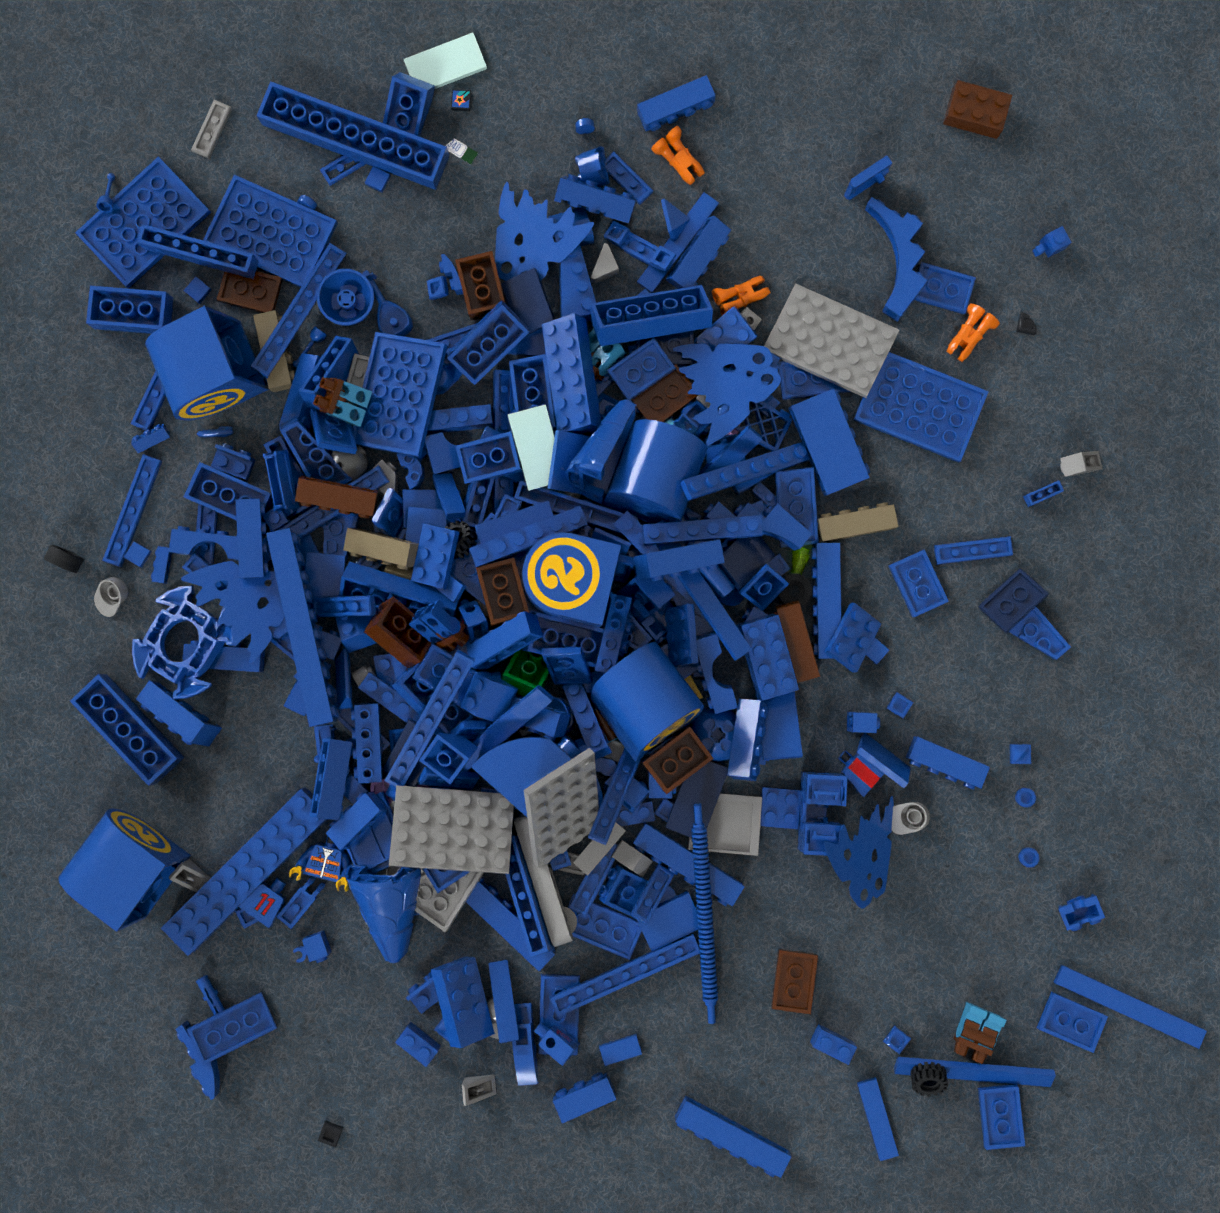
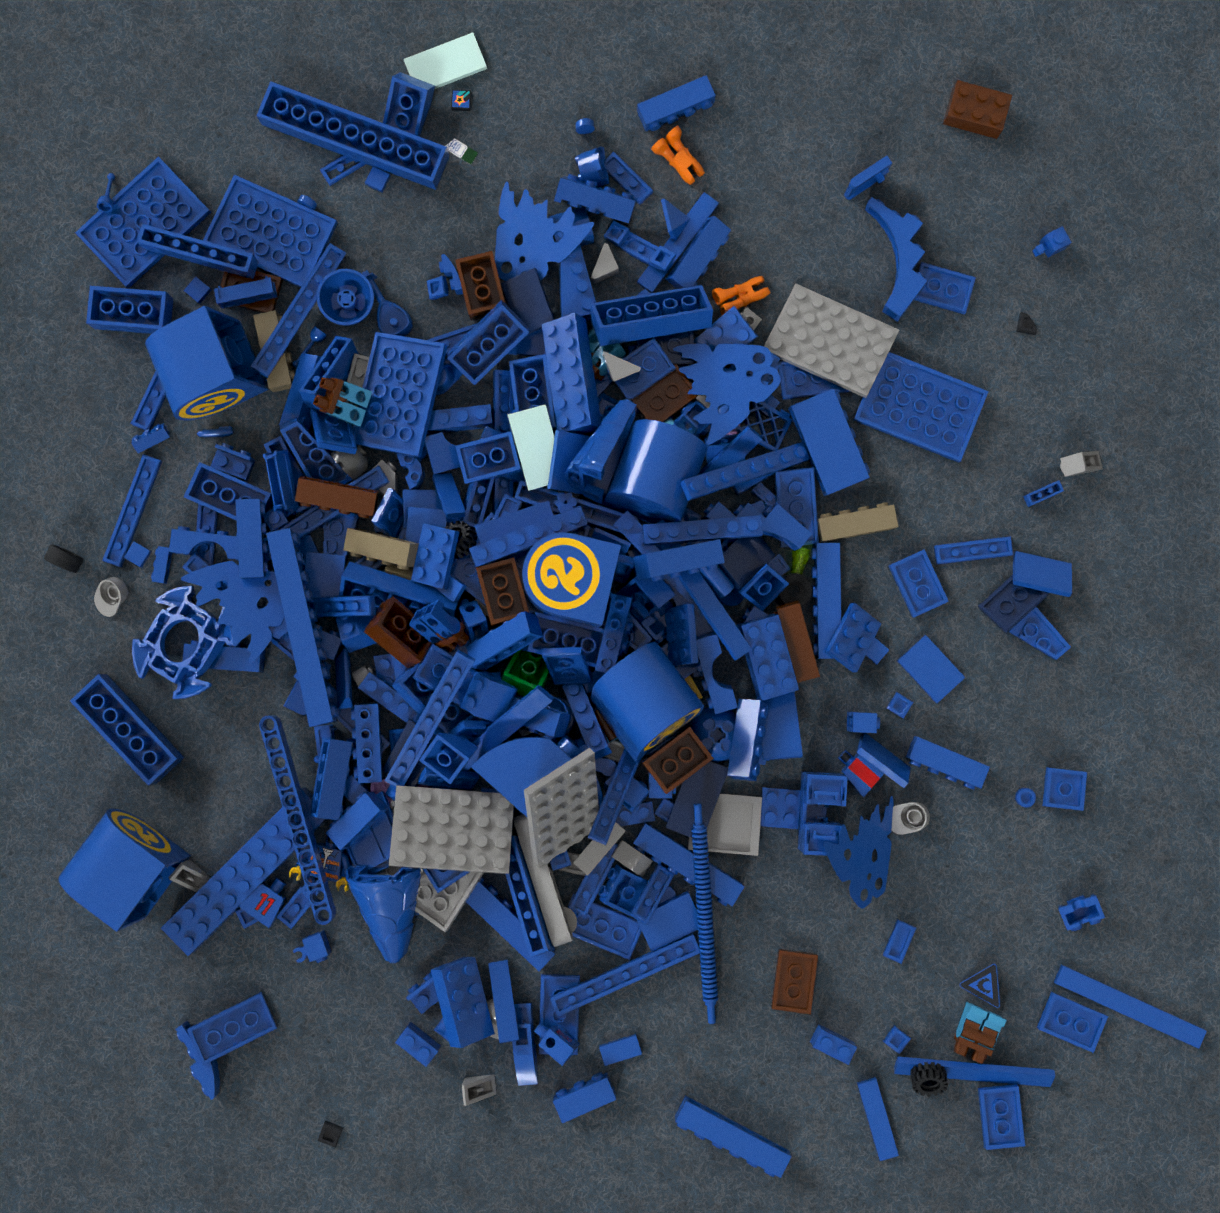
(177, 715): blue wedge -> none
(210, 994): blue pin -> none
(211, 129): light grey tile -> none
(245, 293): none -> blue container
(296, 829): none -> blue beam
(562, 497): none -> blue plant
(618, 367): none -> light grey slope
(899, 941): none -> blue tile
(930, 669): none -> blue tile
(968, 336): orange piece -> none
(984, 985): none -> black piece
(1020, 753): blue tile -> none
(1029, 857): blue tile -> none
(1042, 574): none -> blue tile
(1064, 789): none -> blue plate

